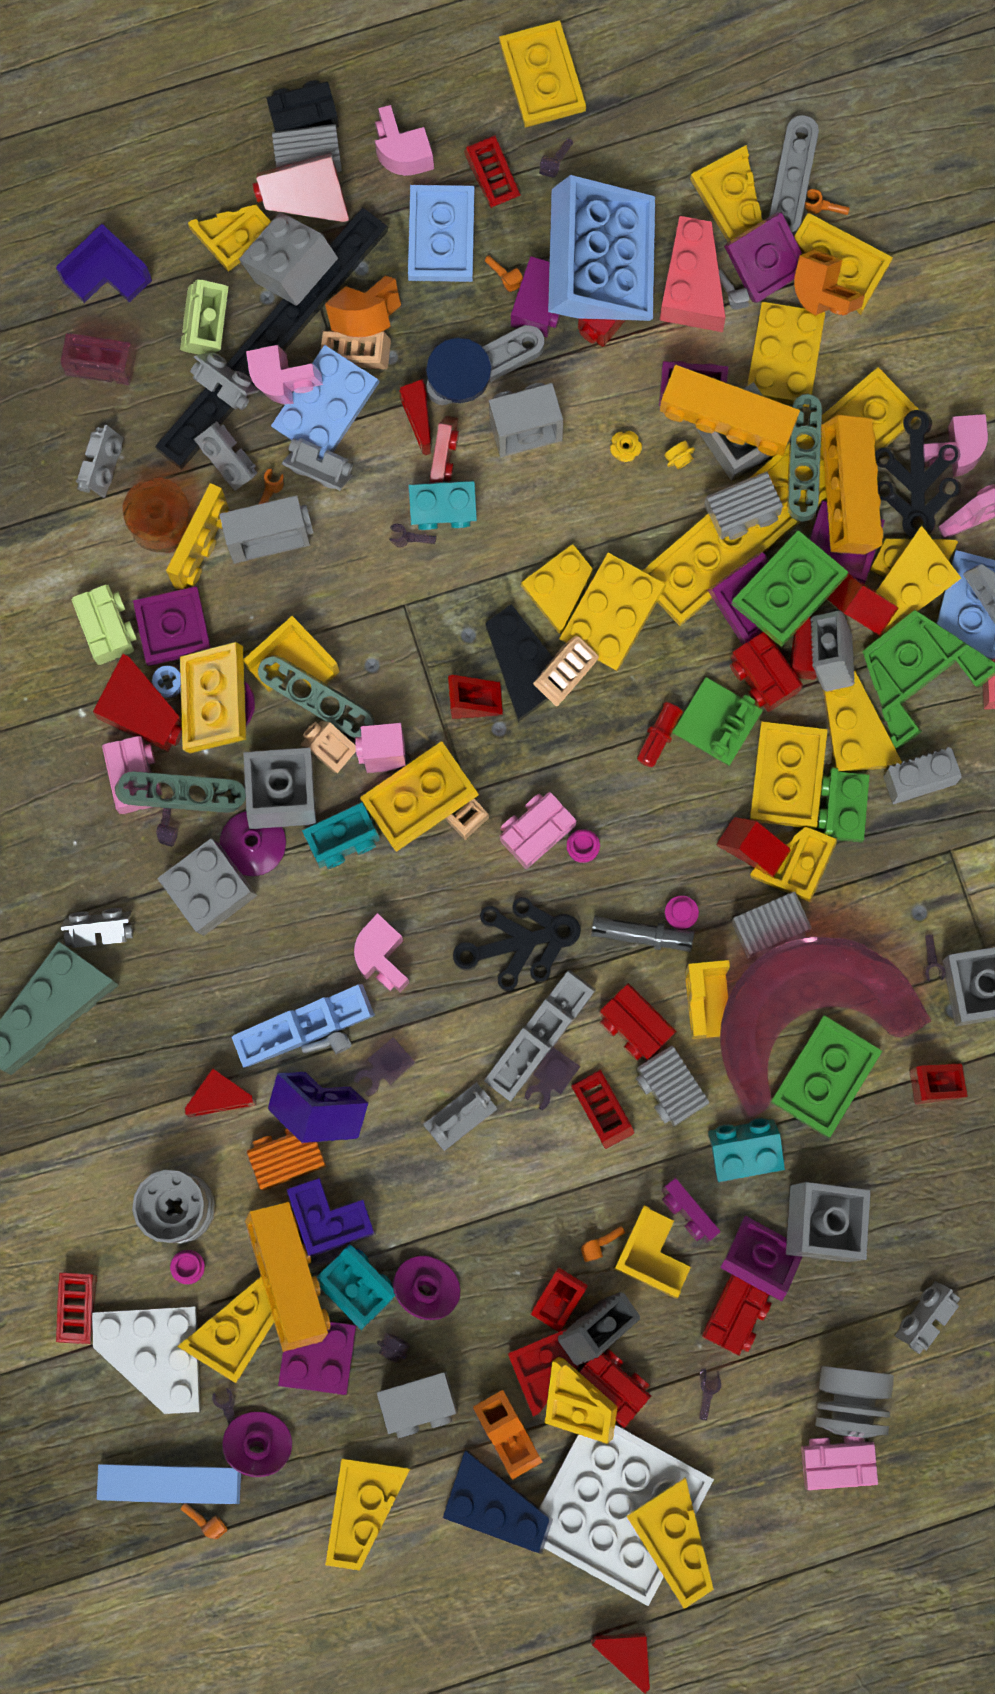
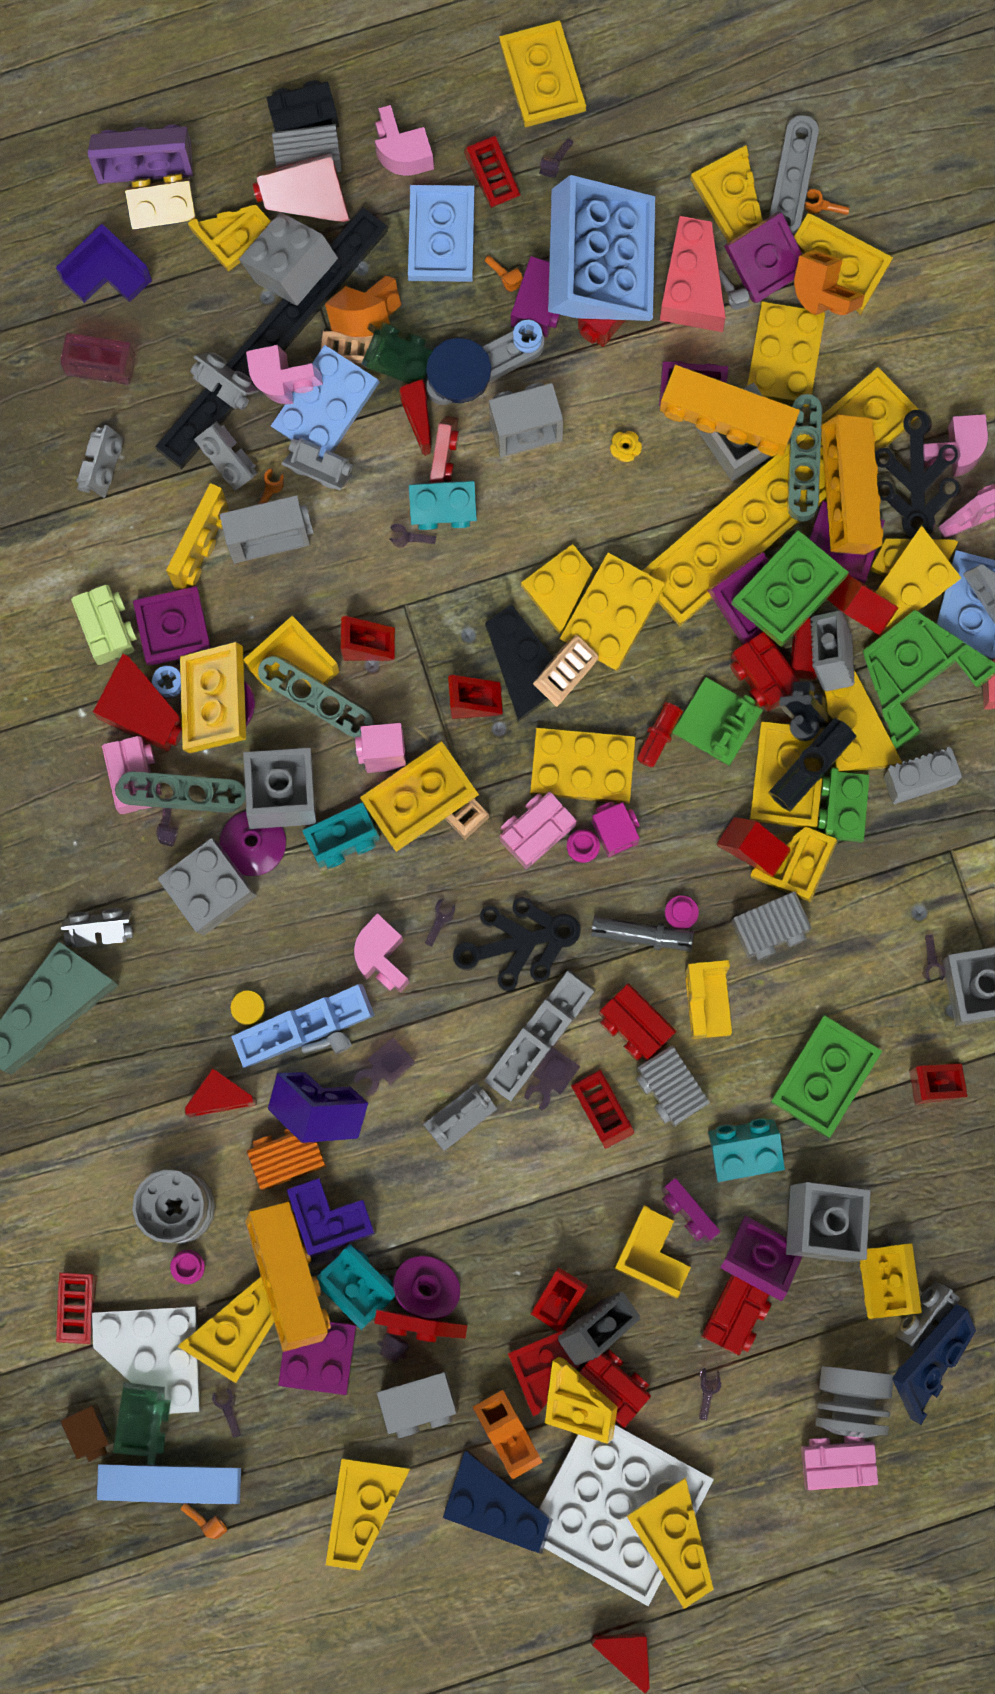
(87, 1433): none -> reddish brown brick
(140, 154): none -> medium lavender slope
(140, 1421): none -> clear green bracket
(154, 498): clear orange brick -> none
(160, 201): none -> bracket
(204, 317): yellowish green brick -> none
(247, 1008): none -> yellow tile
(257, 1430): magenta dish -> none
(328, 745): light nougat bracket -> none
(366, 640): none -> red slope
(397, 355): none -> clear green bracket
(426, 1330): none -> red wing
(439, 922): none -> clear purple hand
(537, 335): none -> light blue bush
(583, 765): none -> yellow plate
(592, 1251): orange hand -> none
(616, 828): none -> dark pink brick
(680, 455): yellow plate -> none
(744, 506): light grey brick -> none
(800, 979): clear pink windscreen -> none
(805, 710): none -> black hips
(826, 750): none -> black piece
(890, 1282): none -> yellow bracket
(924, 1370): none -> dark blue wing

